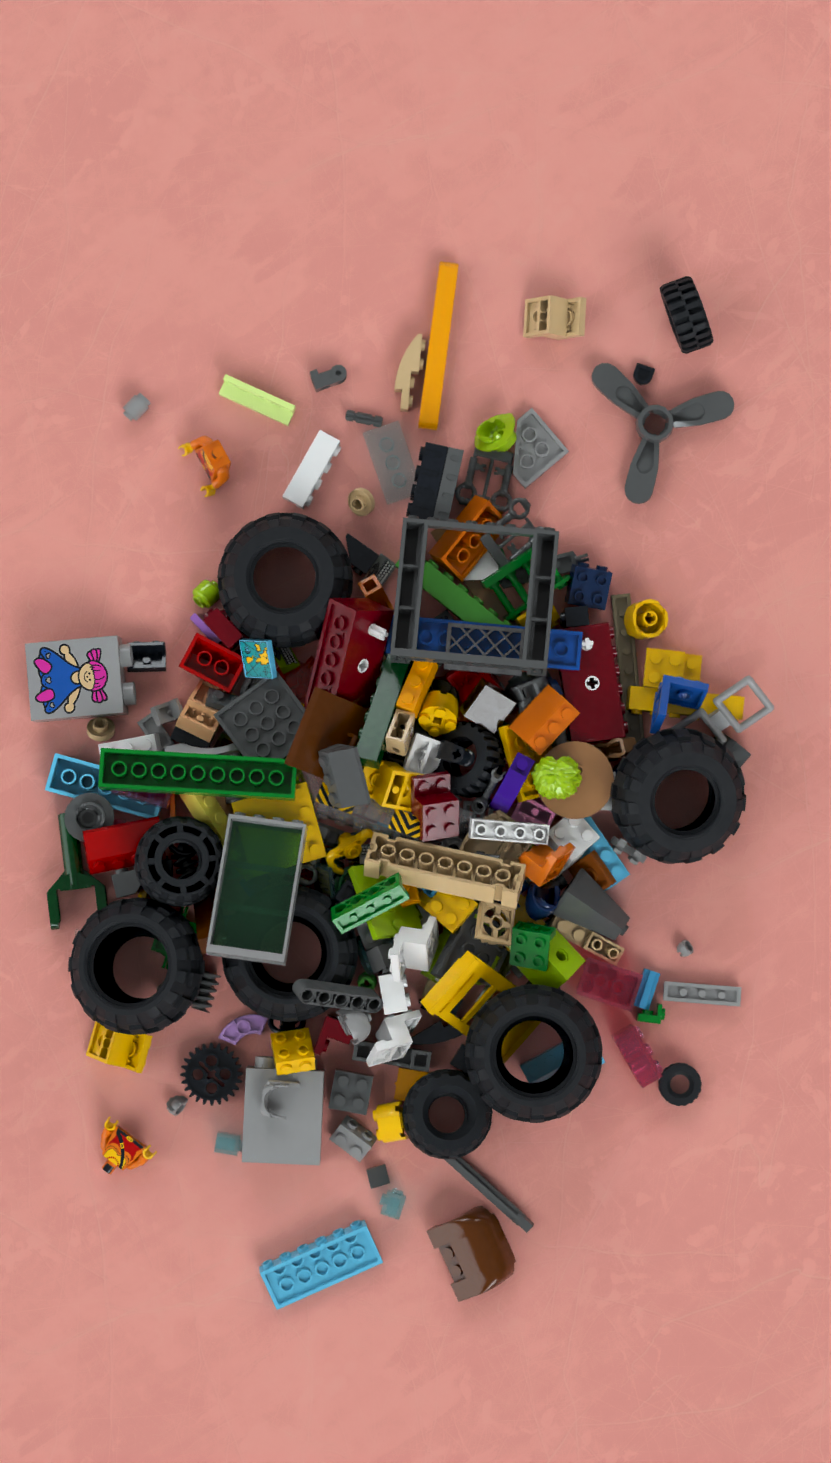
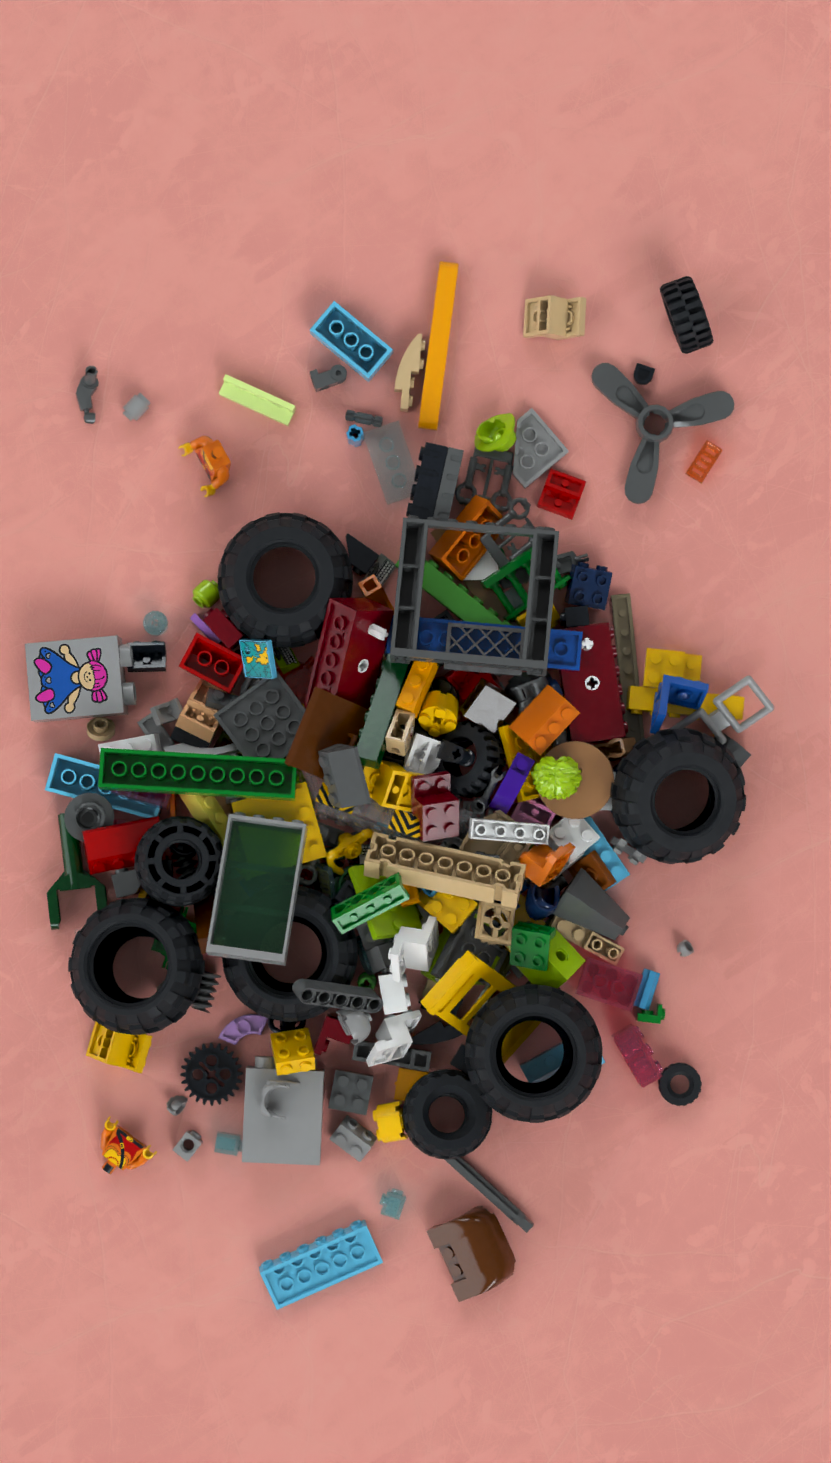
(86, 388): none -> dark grey arm
(162, 623): none -> clear light blue head
(185, 1153): none -> light grey brick
(311, 470): white brick -> none
(351, 341): none -> medium azure brick
(359, 432): none -> dark azure axle
(361, 501): tan plate -> none
(378, 1176): dark grey slope -> none
(514, 597): none -> clear light blue tile
(561, 494): none -> red slope
(637, 625): yellow brick -> none
(702, 993): light grey plate -> none
(712, 447): none -> clear orange slope

